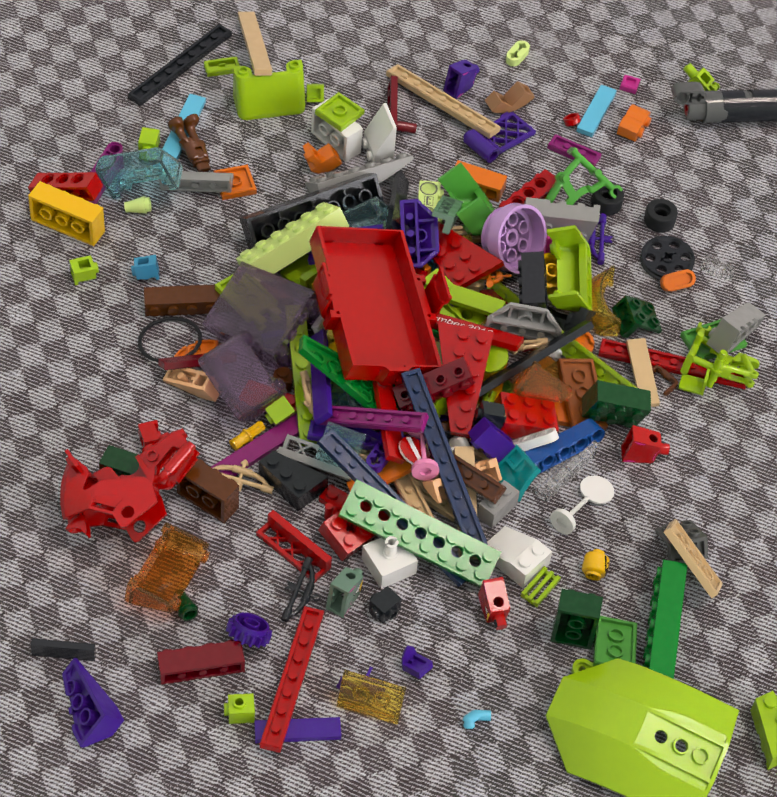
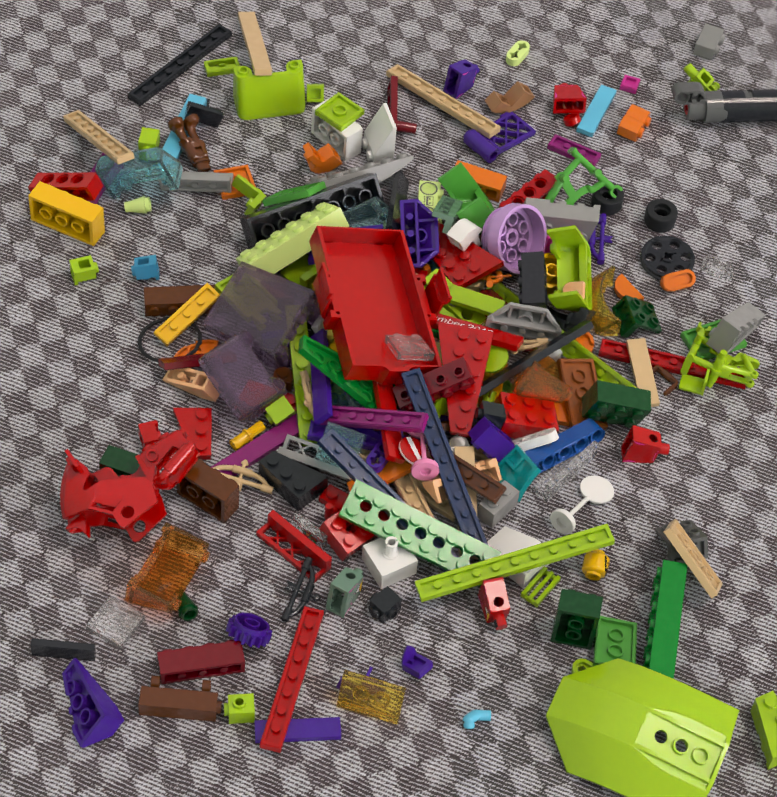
(98, 137): none -> tan tile
(115, 622): none -> clear plate
(178, 702): none -> reddish brown brick
(187, 314): none -> yellow tile
(198, 427): none -> red wing
(206, 114): none -> black panel
(254, 194): none -> lime bracket
(294, 193): none -> bright green tile
(310, 531): none -> clear tile
(409, 347): none -> clear plate
(464, 233): none -> white brick
(514, 562): none -> lime plate
(568, 99): none -> red torso
(573, 286): none -> light nougat tile
(624, 287): none -> orange tile
(709, 41): none -> light grey brick

